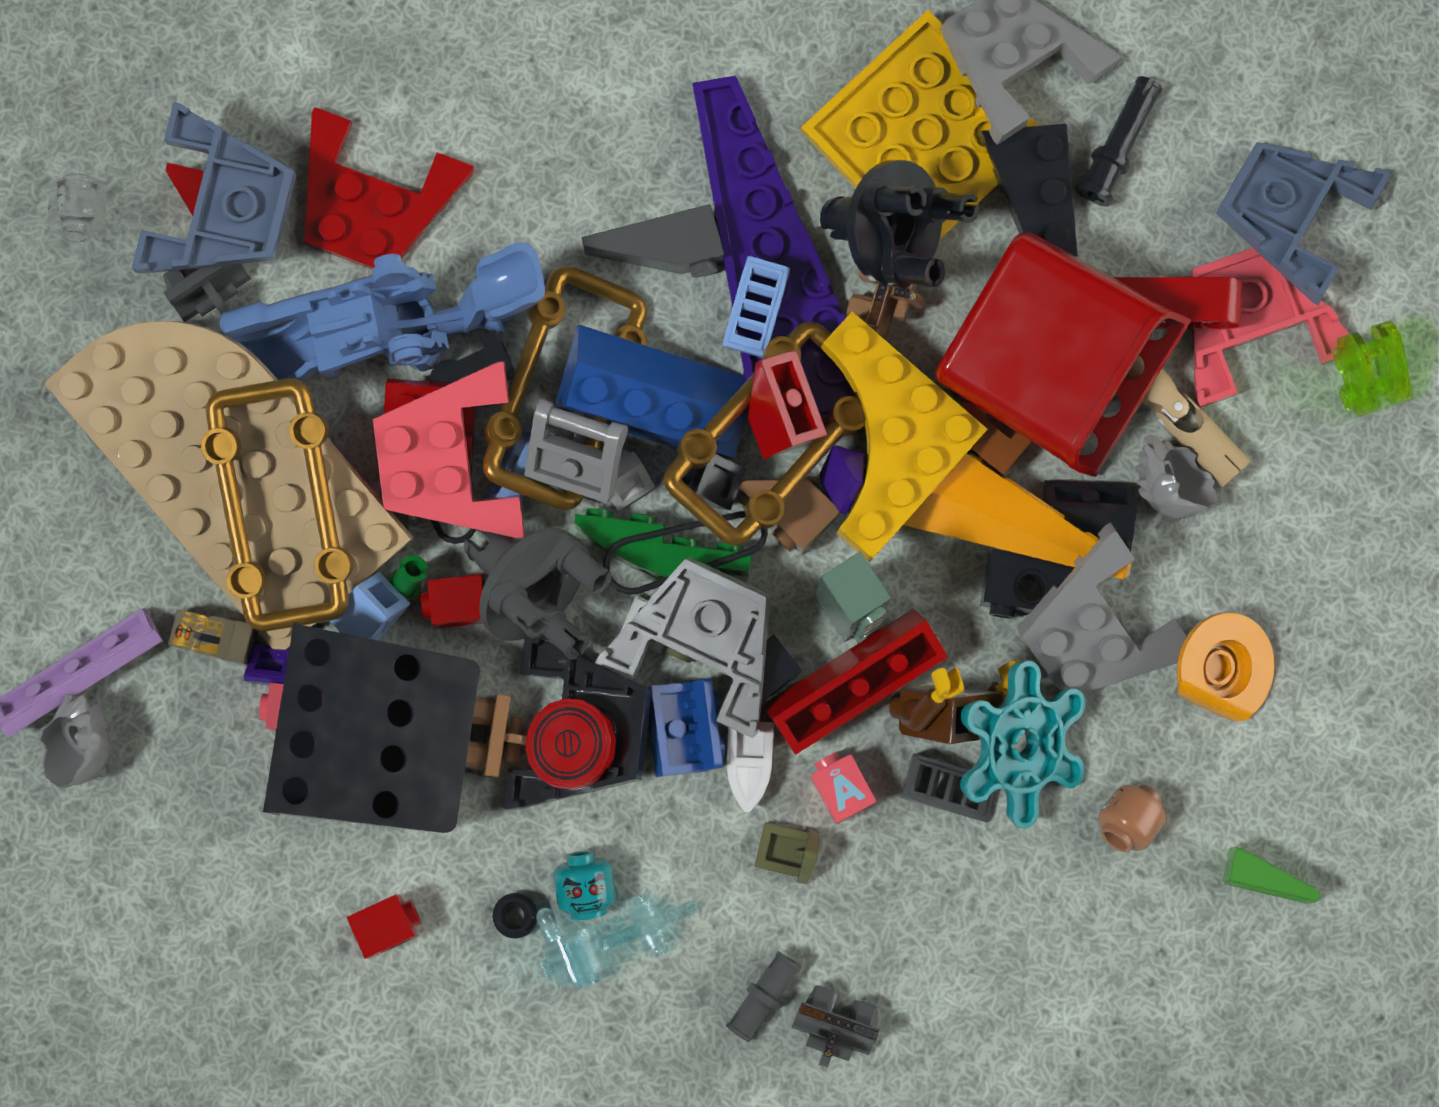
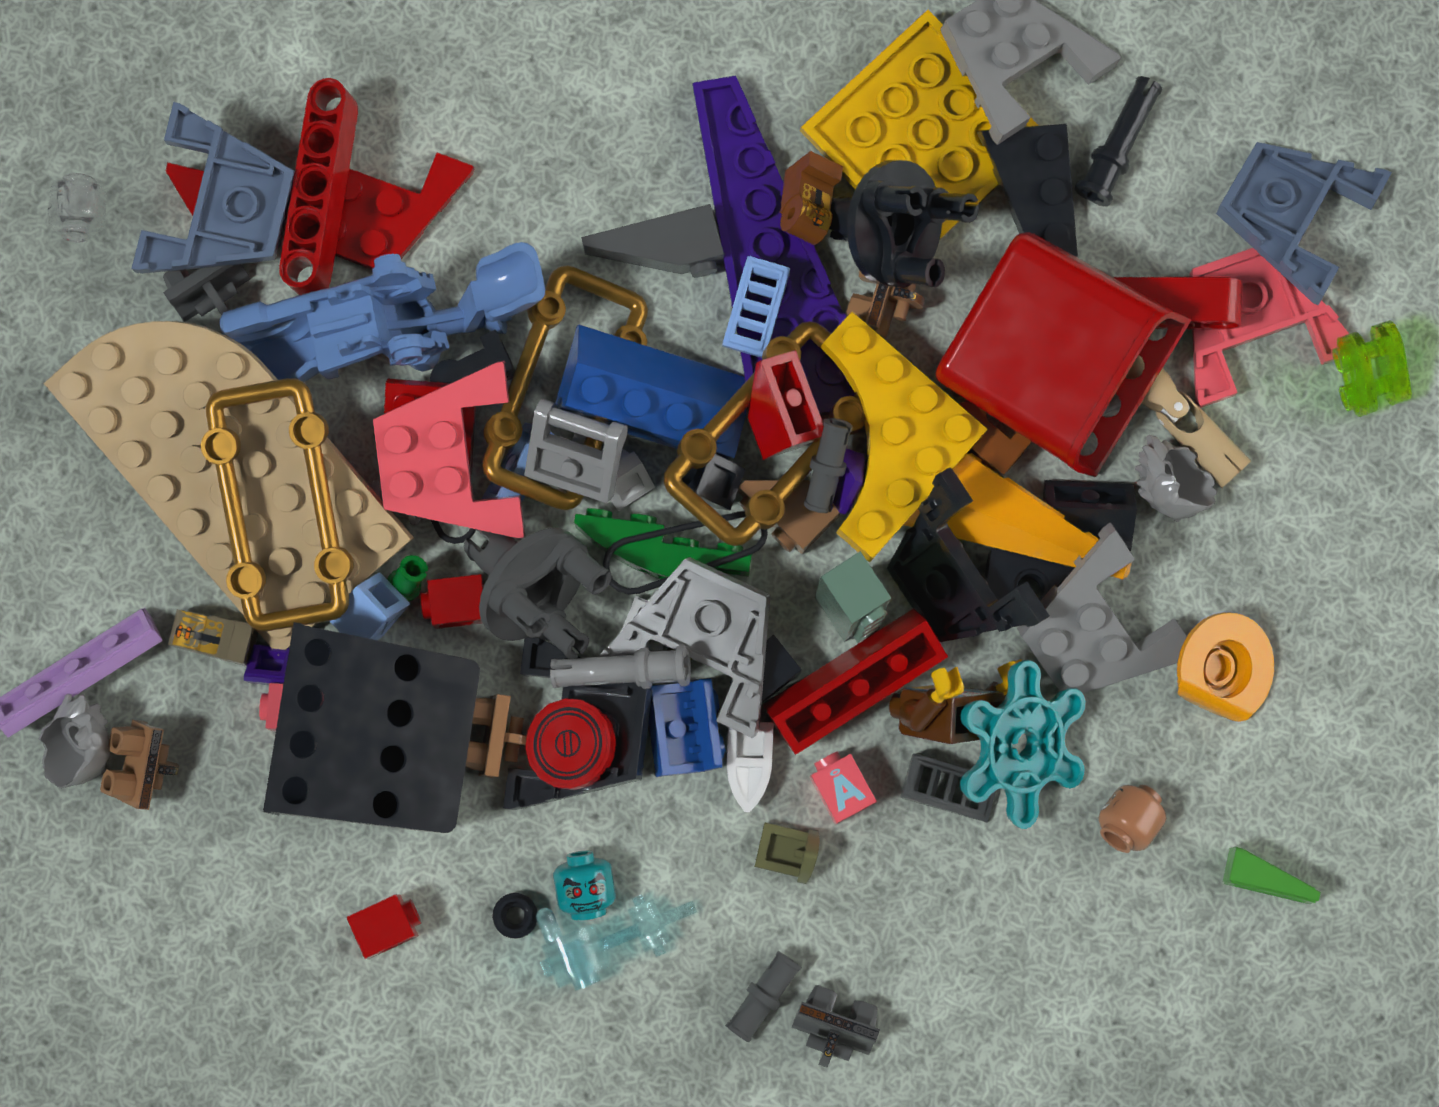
(143, 764): none -> medium nougat hips
(311, 170): none -> red beam
(642, 668): none -> light grey pin
(809, 197): none -> dark orange leg
(828, 465): none -> dark grey pin
(944, 581): none -> black wing

